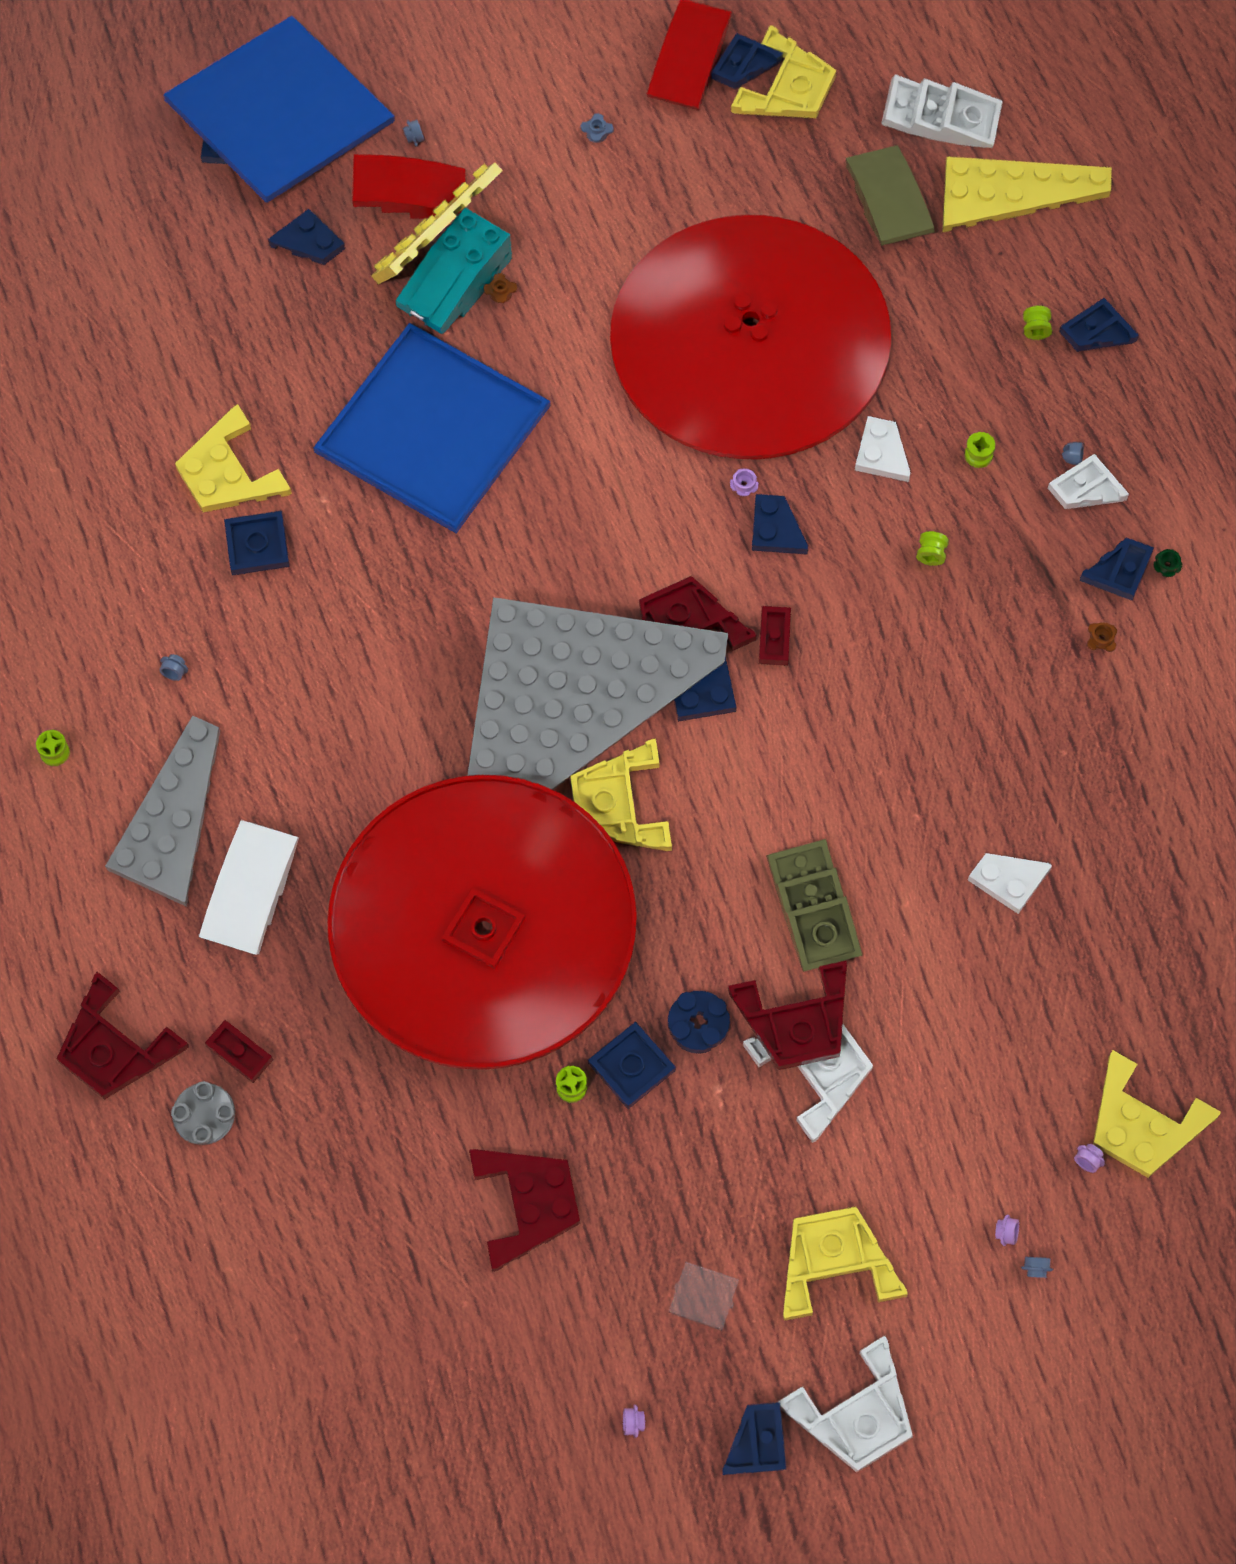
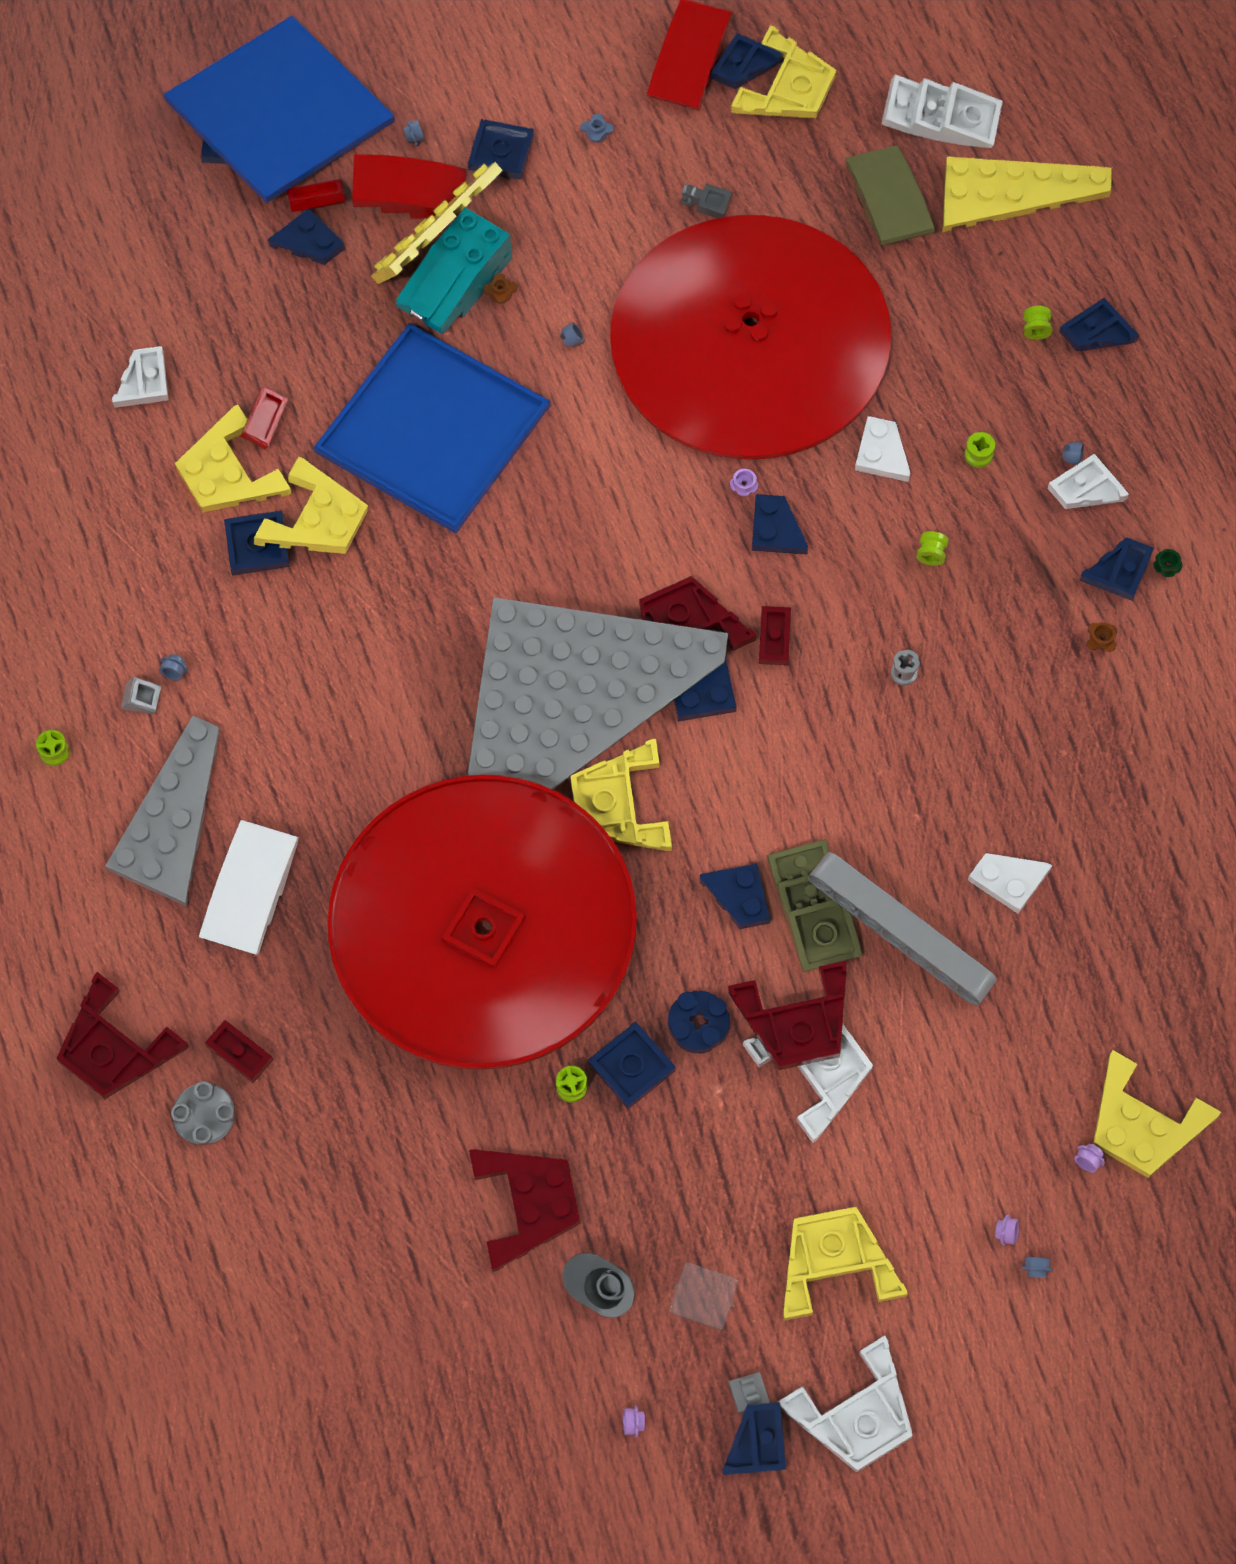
(140, 696): none -> light grey slope
(143, 379): none -> white wing
(264, 417): none -> tile
(315, 195): none -> red tile
(327, 519): none -> light yellow wing
(502, 144): none -> dark blue plate
(572, 335): none -> sand blue hinge
(598, 1284): none -> dark grey piece
(710, 201): none -> dark grey plate
(740, 894): none -> dark blue wing
(748, 1391): none -> light grey tile
(902, 928): none -> light grey beam
(908, 674): none -> light grey bush

